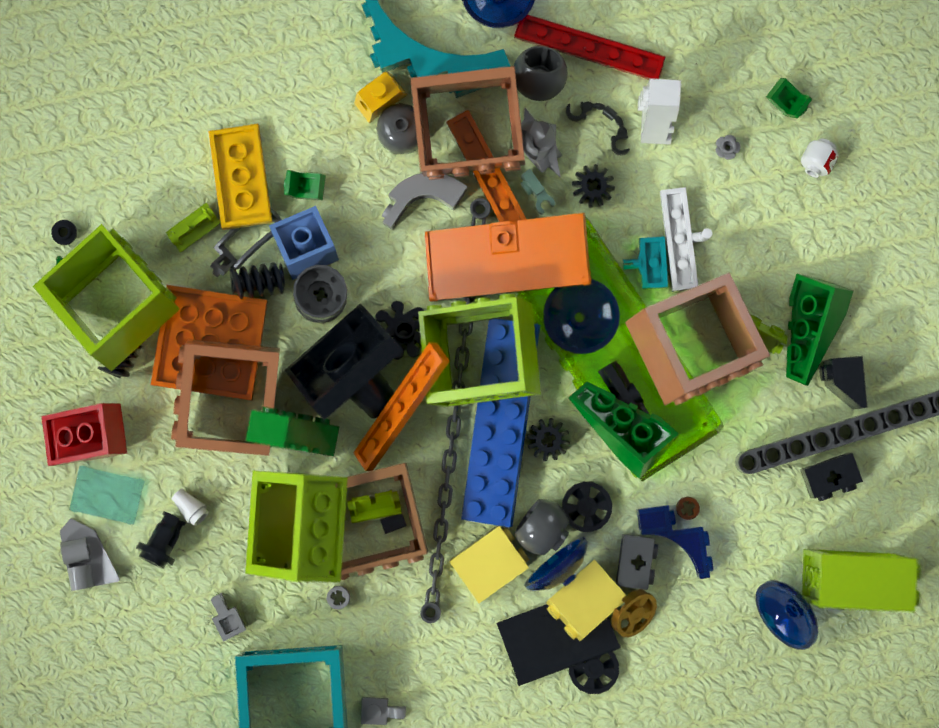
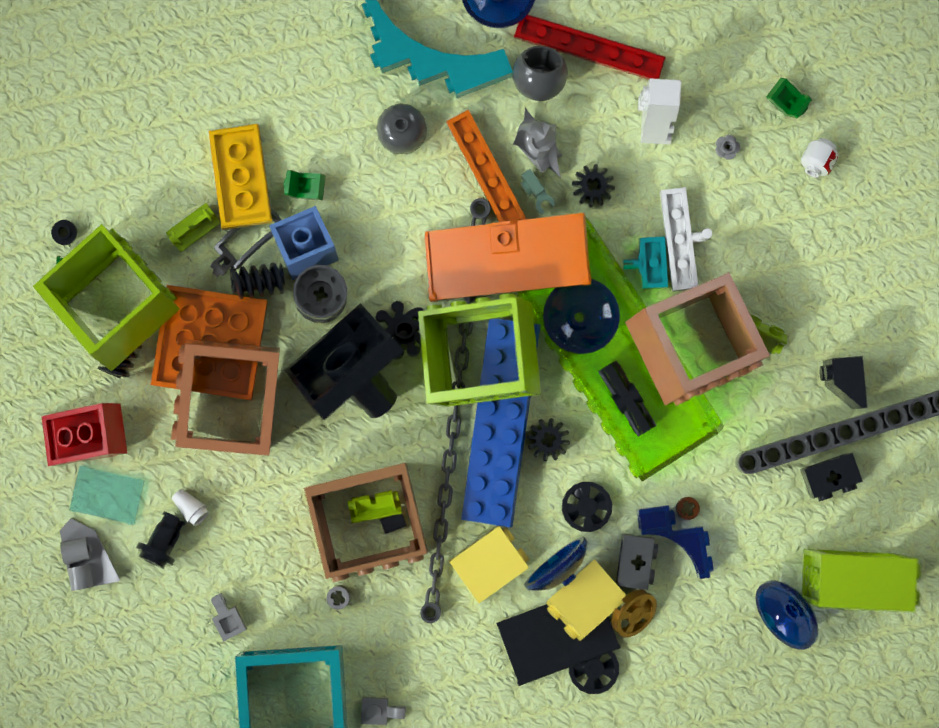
(292, 432): green wedge -> none
(296, 526): lime window -> none
(379, 96): yellow torso -> none
(401, 406): orange plate -> none
(427, 85): nougat window -> none
(446, 190): light grey arch -> none
(543, 527): dark grey wheel -> none
(610, 114): pearl dark grey piece -> none
(630, 433): green wedge -> none
(816, 317): green wedge -> none

